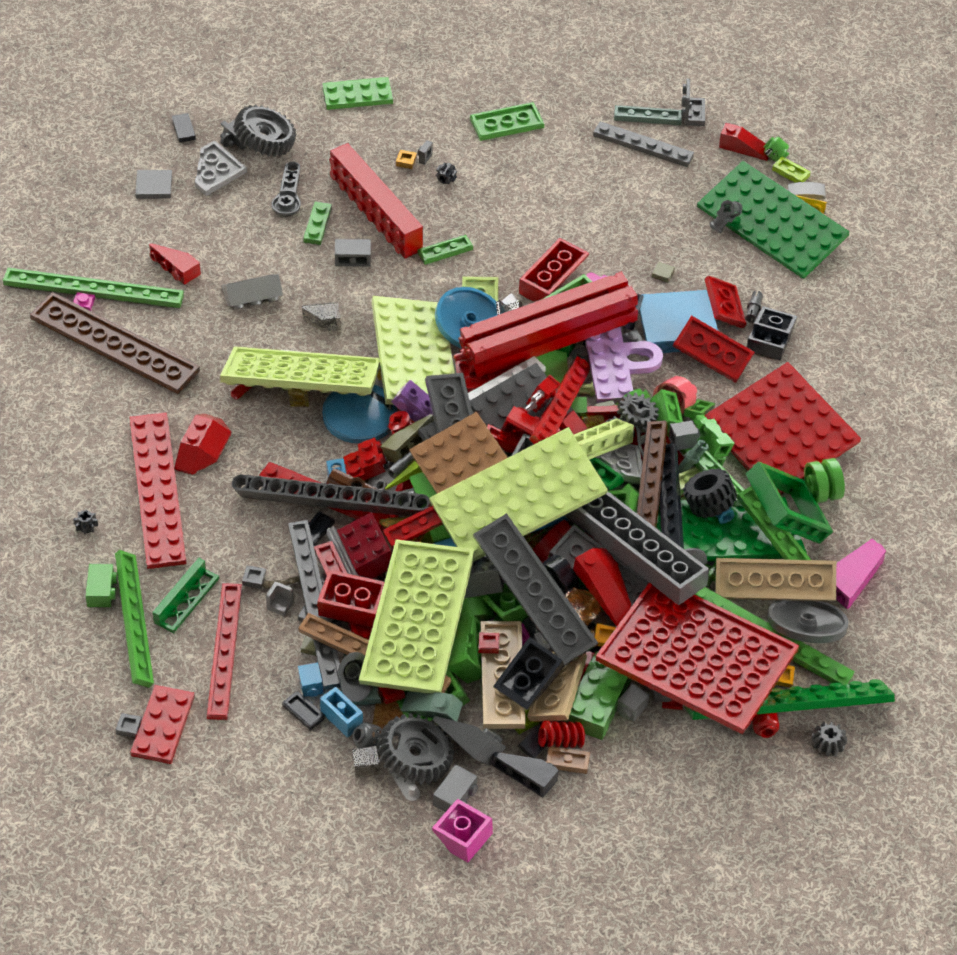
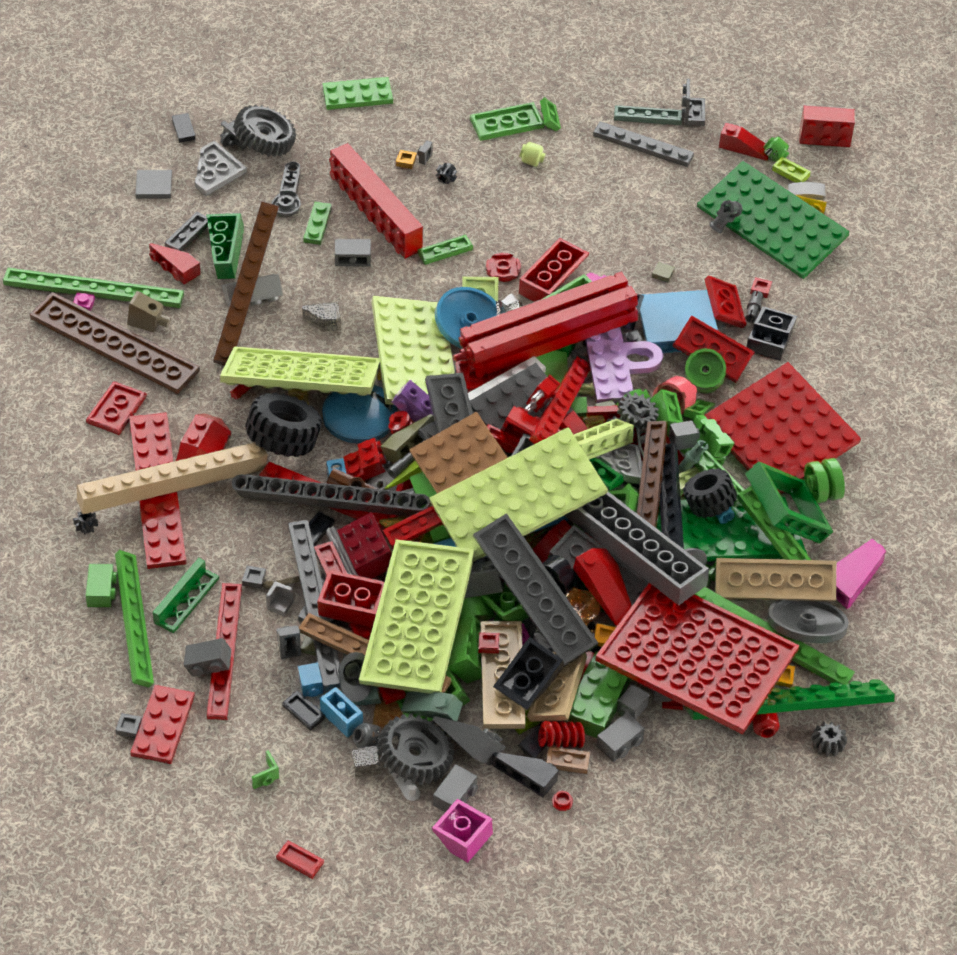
(116, 407): none -> tile
(146, 313): none -> dark tan torso
(170, 477): none -> tan brick
(187, 232): none -> plate
(207, 657): none -> dark grey brick
(226, 240): none -> green wedge
(246, 282): none -> reddish brown plate
(268, 776): none -> bright green bracket
(283, 424): none -> black tyre
(289, 641): none -> dark grey arch
(300, 859): none -> tile
(507, 270): none -> tile
(532, 154): none -> yellowish green head
(550, 114): none -> bright green plate
(562, 801): none -> red plate
(620, 737): none -> brick
(709, 360): none -> bright green wheel
(761, 285): none -> plate
(826, 126): none -> red brick

